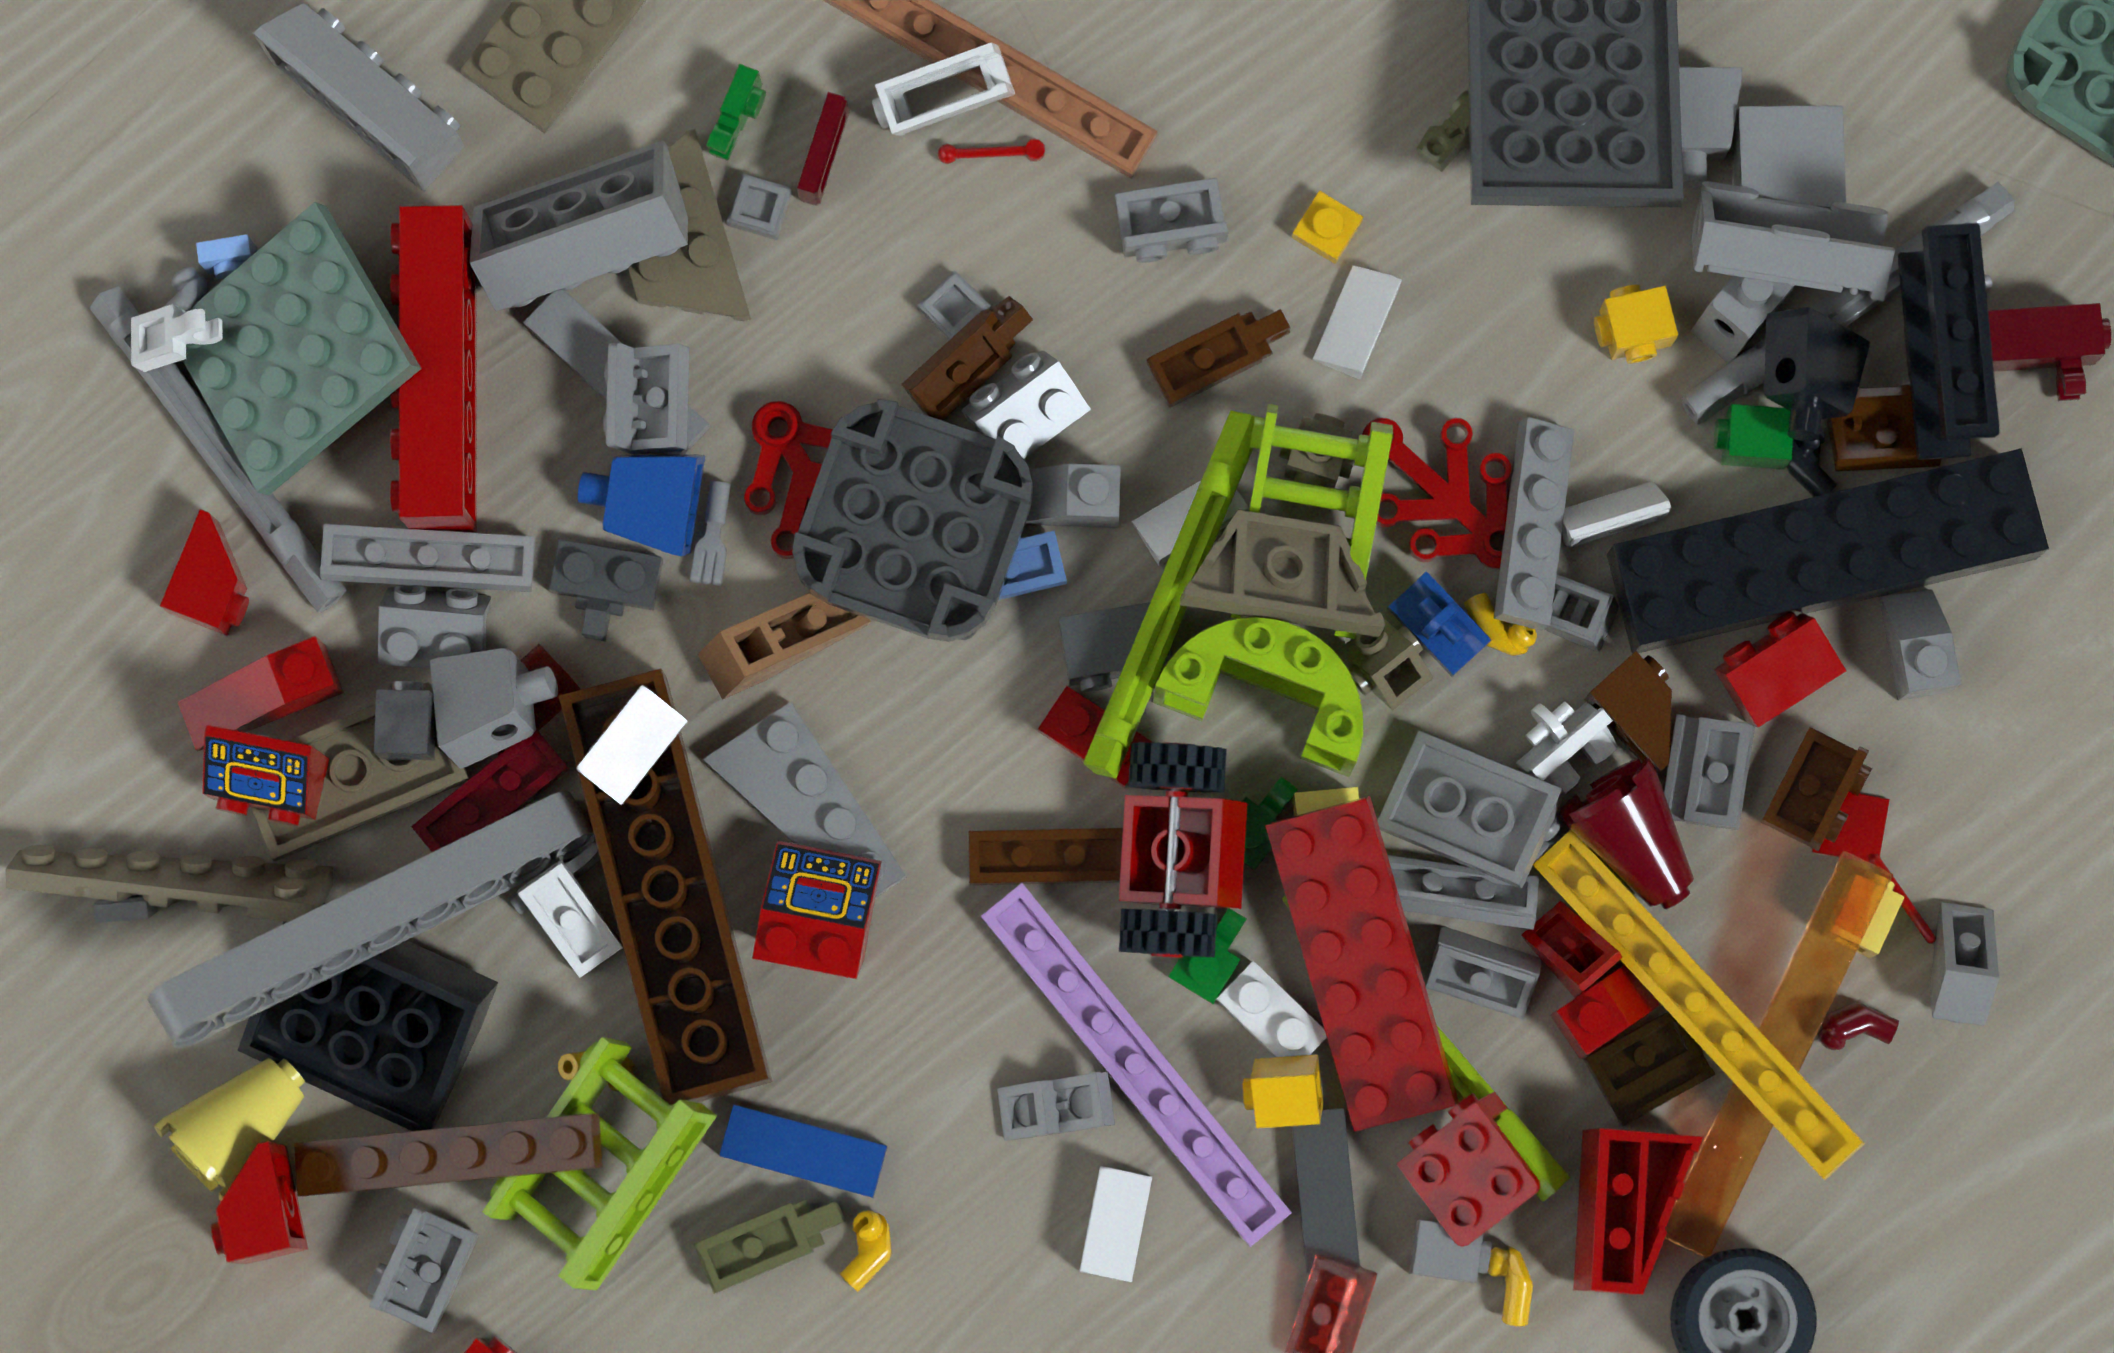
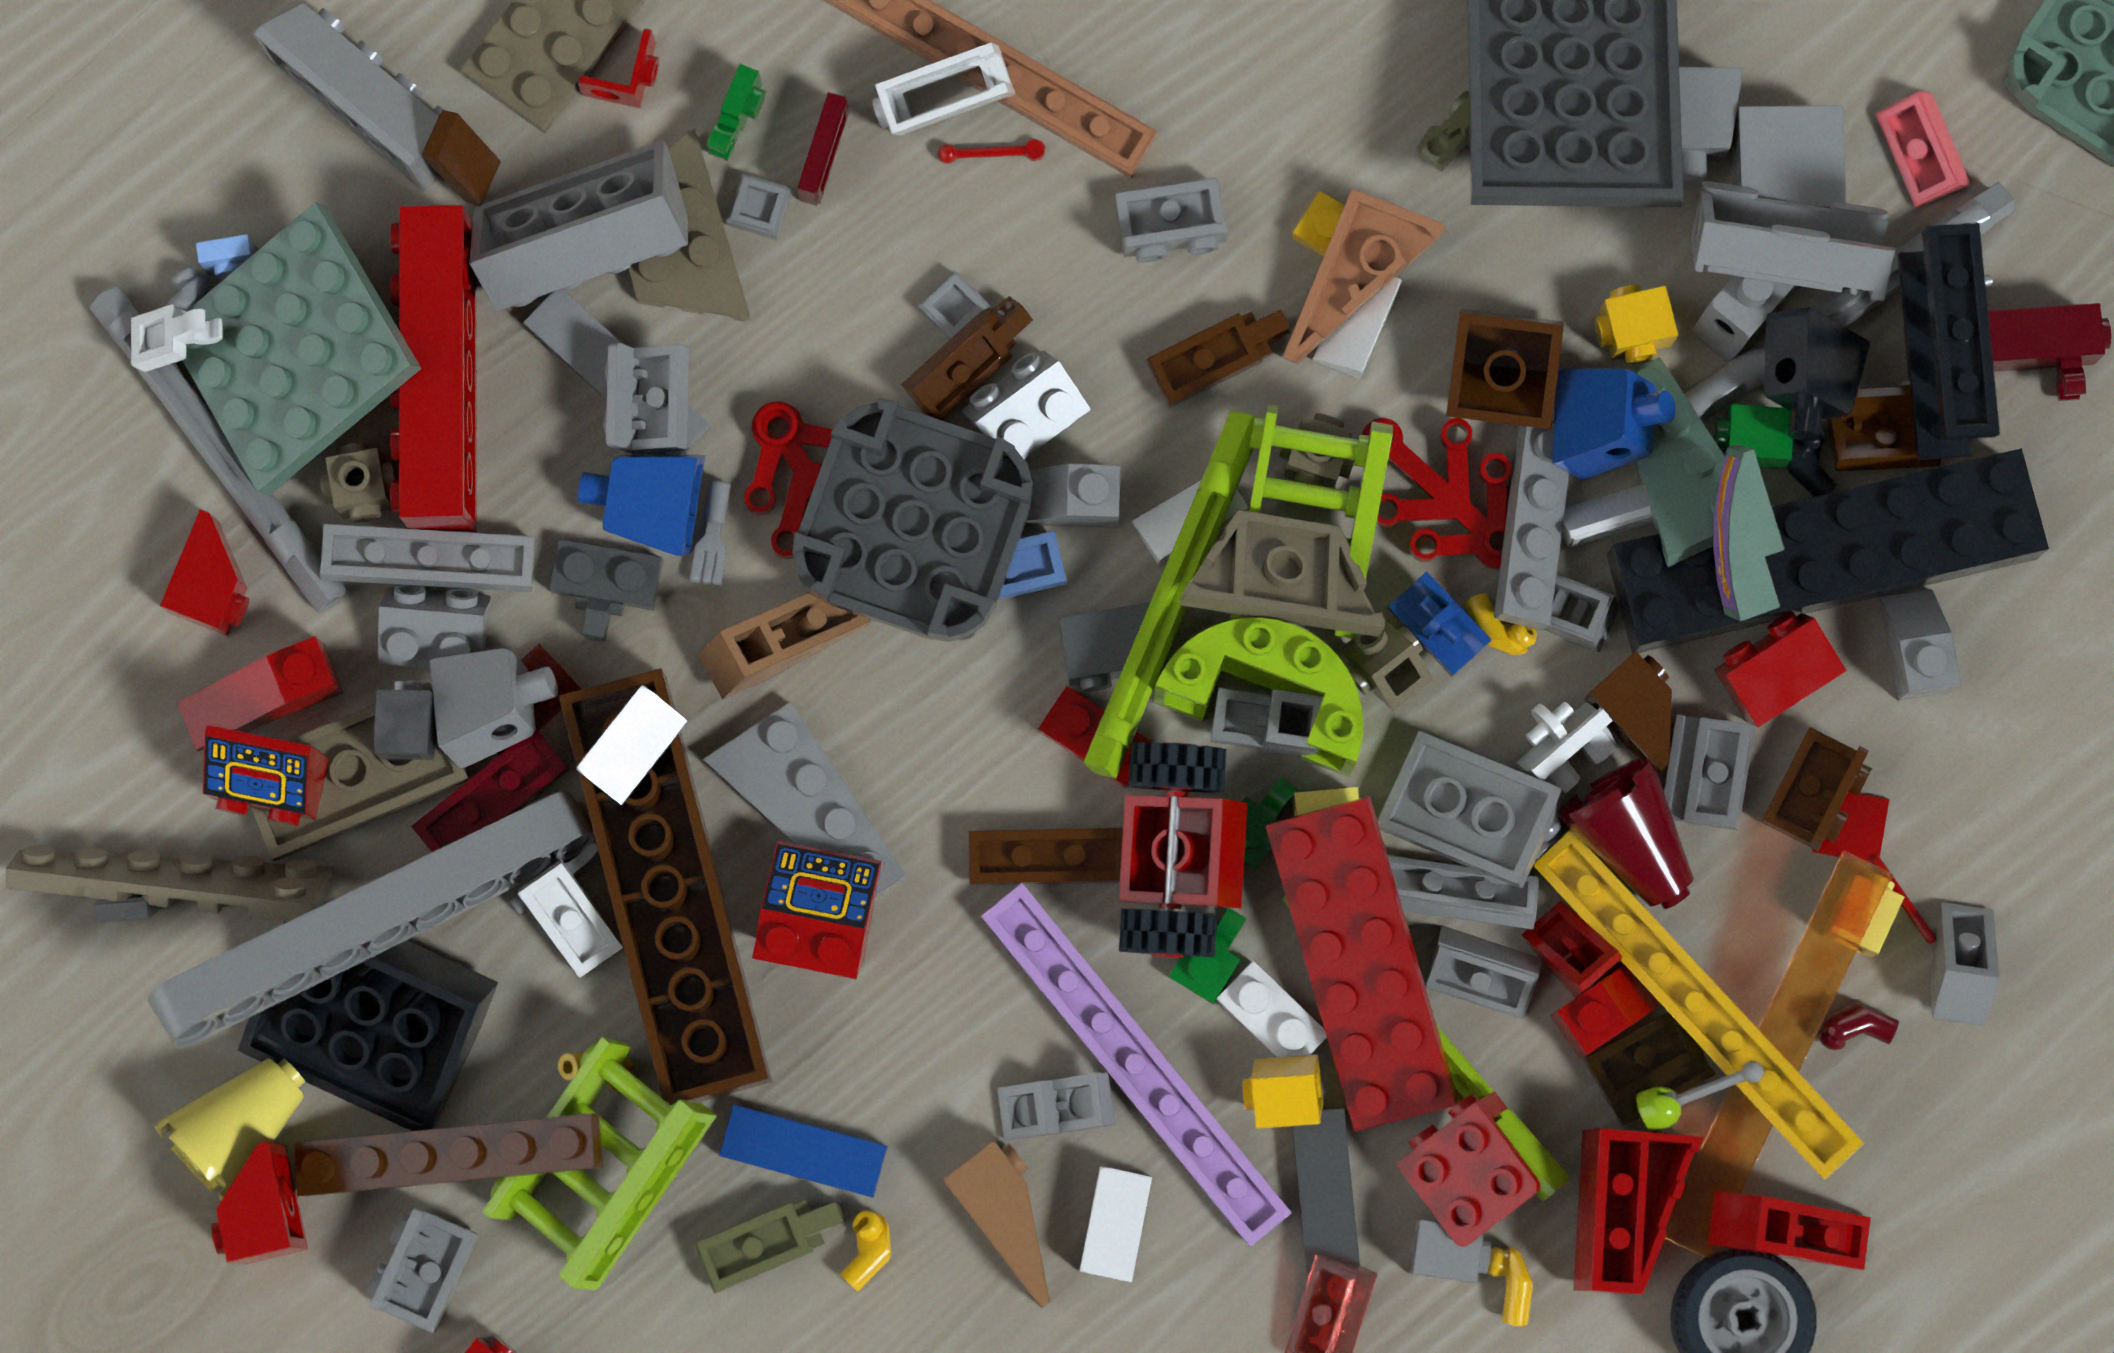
(371, 496): none -> dark tan brick
(461, 157): none -> reddish brown tile
(643, 75): none -> red bracket
(1000, 1205): none -> medium nougat slope
(1265, 722): none -> light grey brick
(1364, 254): none -> nougat wing
(1505, 369): none -> reddish brown slope
(1605, 419): none -> blue torso
(1662, 1106): none -> hinge
(1680, 473): none -> sand green wing
(1744, 536): none -> sand green slope
(1789, 1230): none -> red slope
(1922, 148): none -> coral slope

